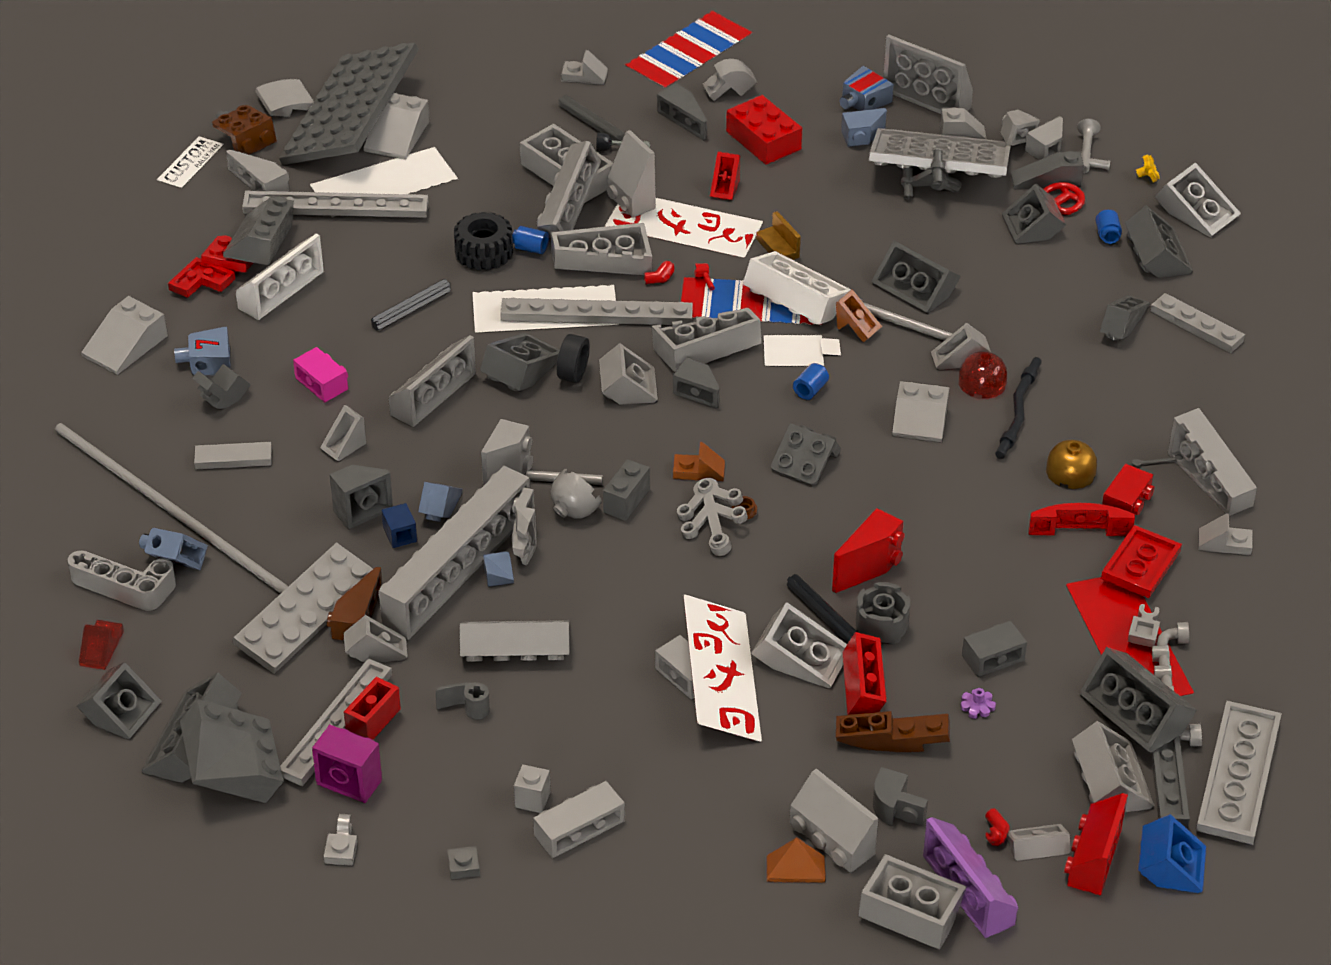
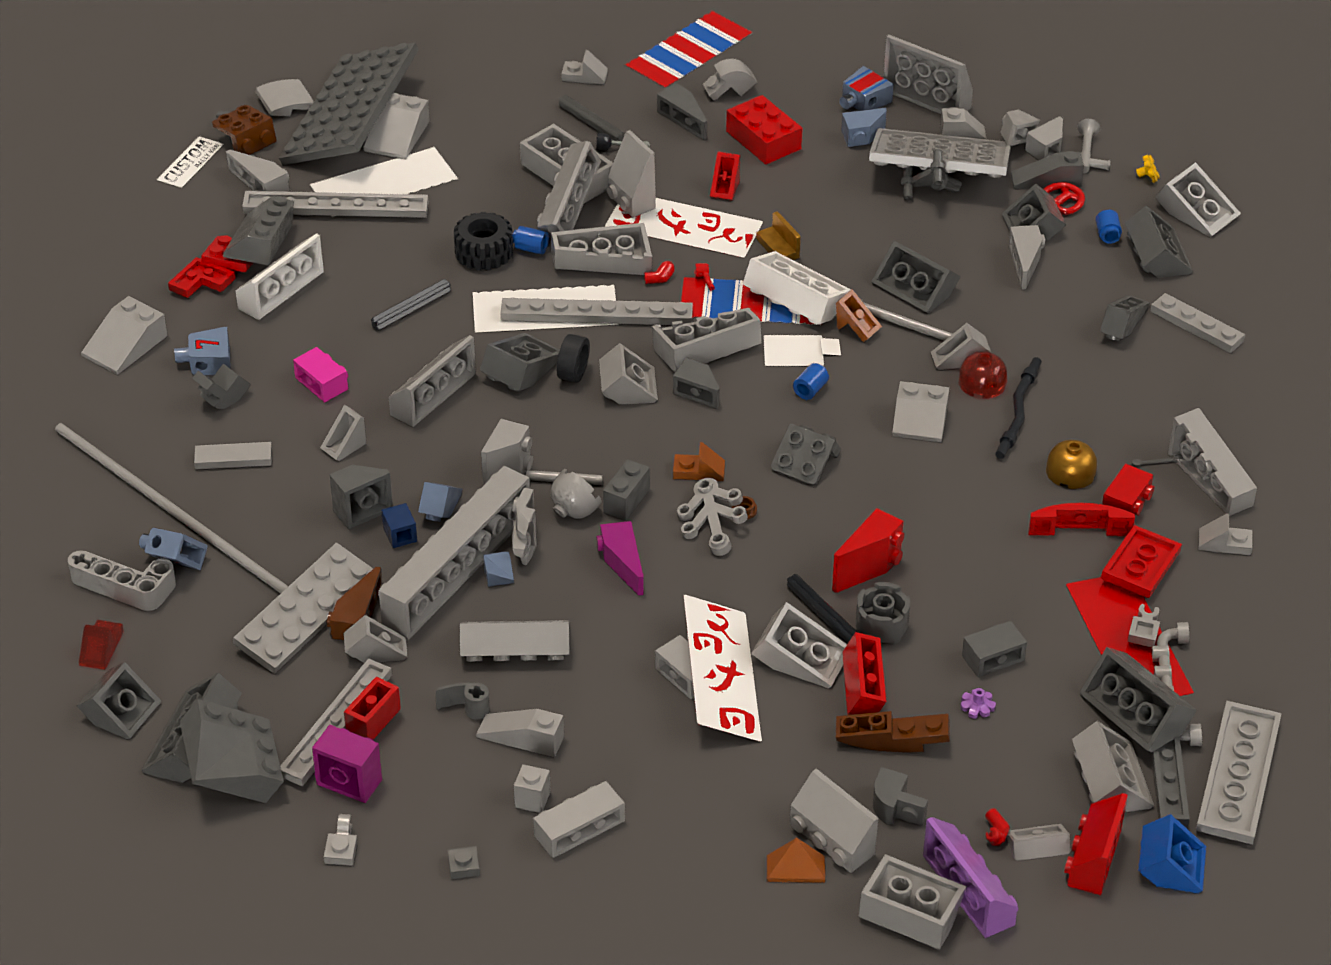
(525, 729): none -> light grey slope
(621, 553): none -> magenta slope
(1025, 249): none -> light grey slope

